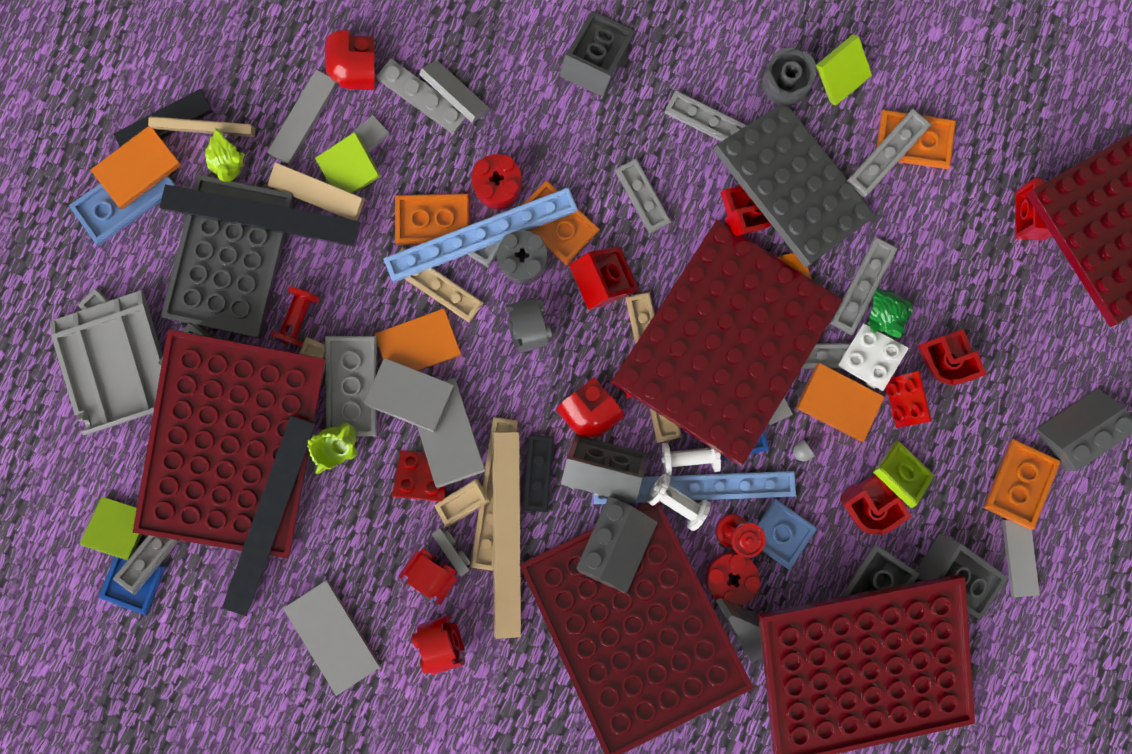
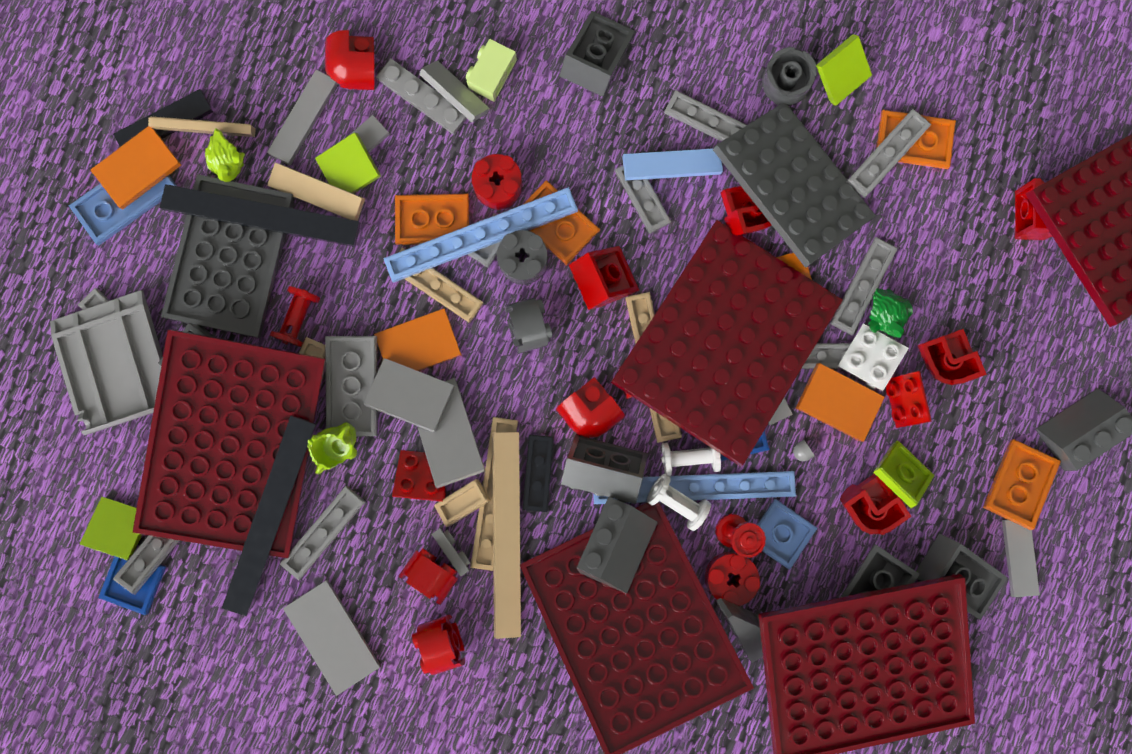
(322, 532): none -> light grey tile
(491, 69): none -> yellowish green brick
(671, 164): none -> light blue tile

